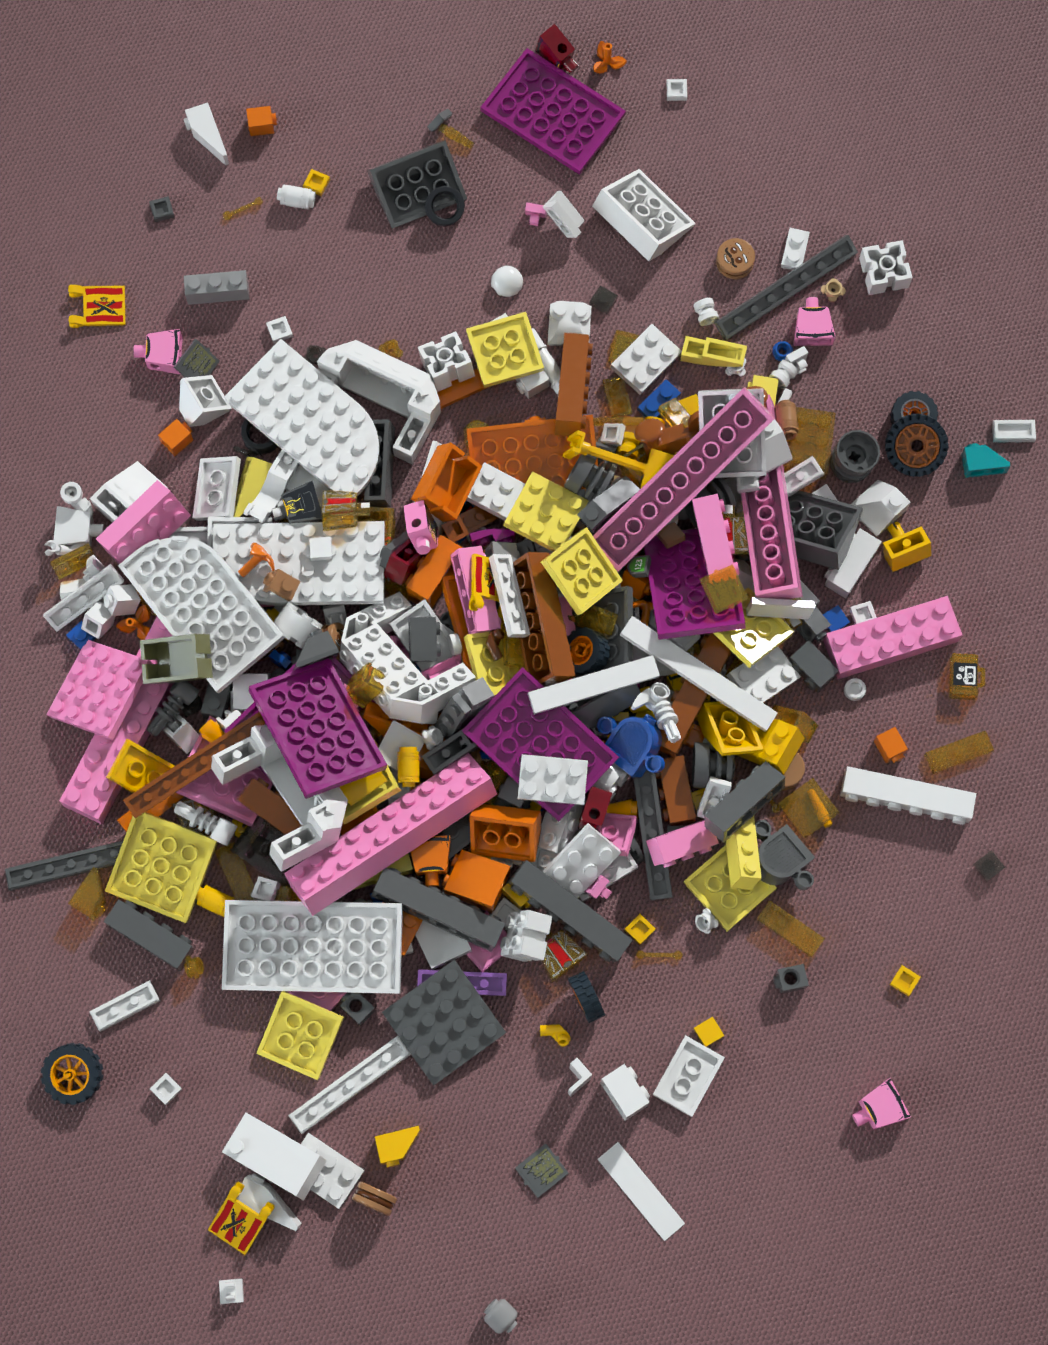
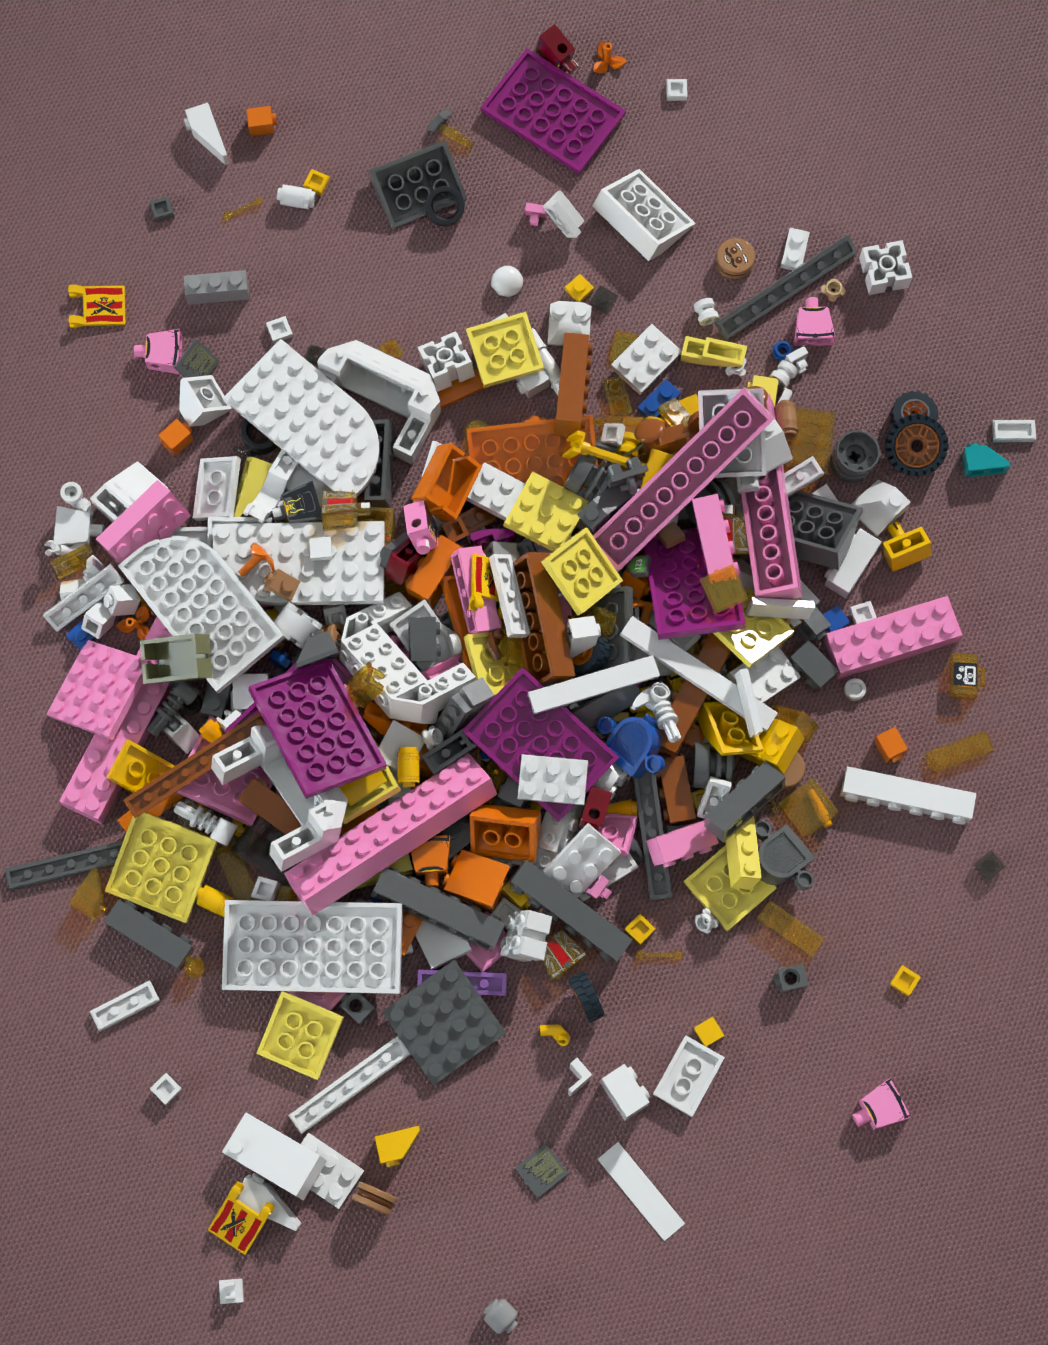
(52, 1082): black wheel -> none
(579, 288): none -> yellow plate
(582, 634): none -> white slope
(630, 477): none -> dark grey hips
(748, 703): none -> white tile

